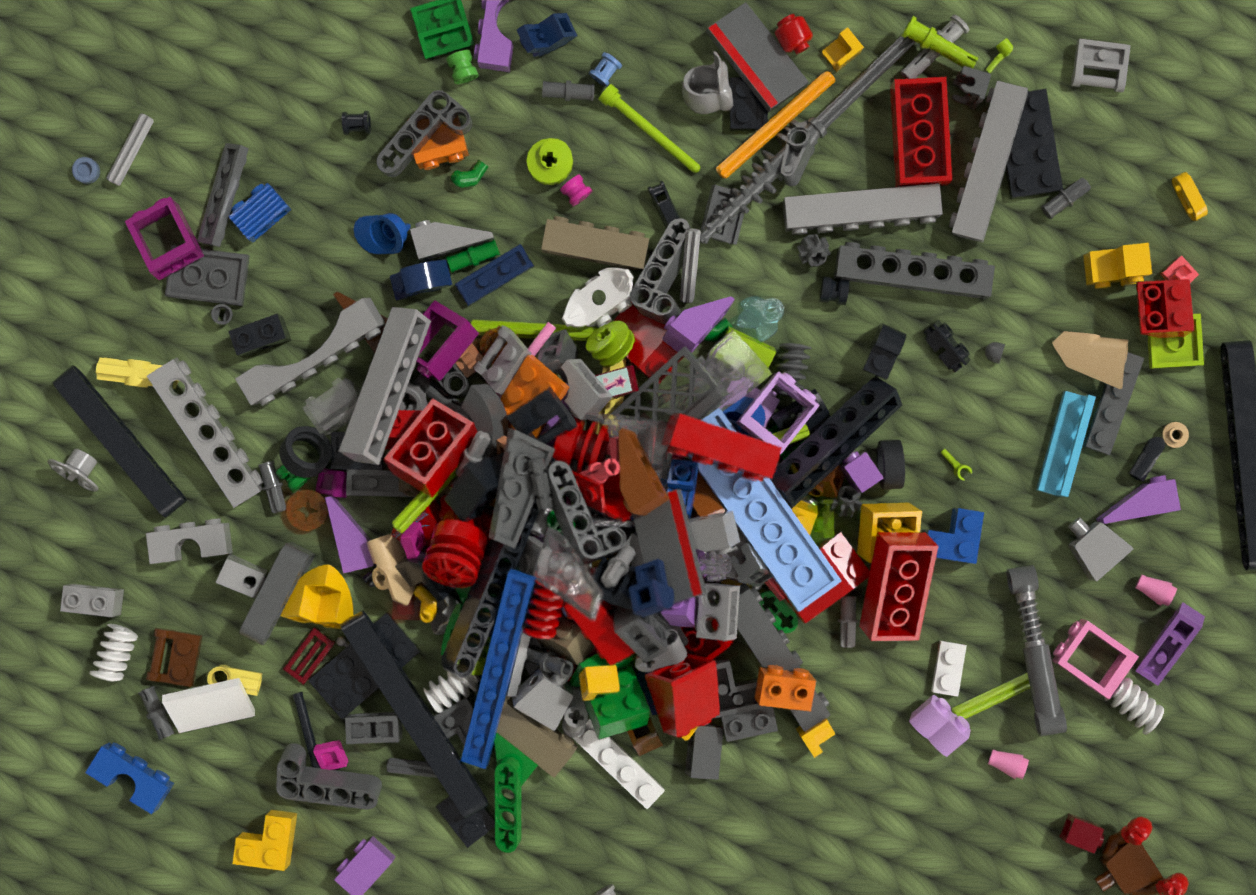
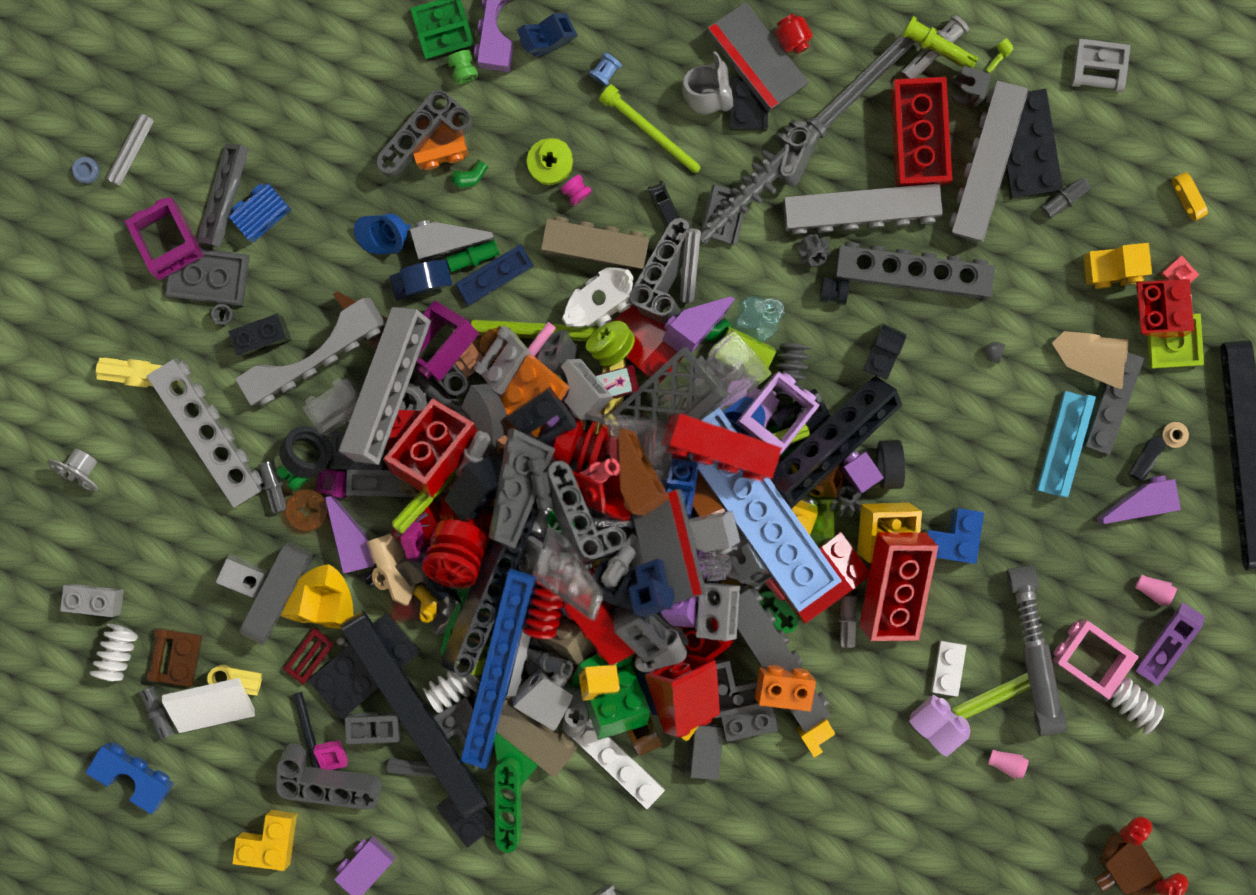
(119, 441): black beam -> none
(166, 544): light grey arch -> none
(356, 122): black bush -> none
(568, 90): dark grey pin -> none
(775, 124): light orange axle -> none
(842, 50): yellow panel -> none
(954, 352): black hinge -> none
(956, 465): lime hand -> none
(1082, 833): dark red brick -> none
(1096, 548): light grey torso -> none

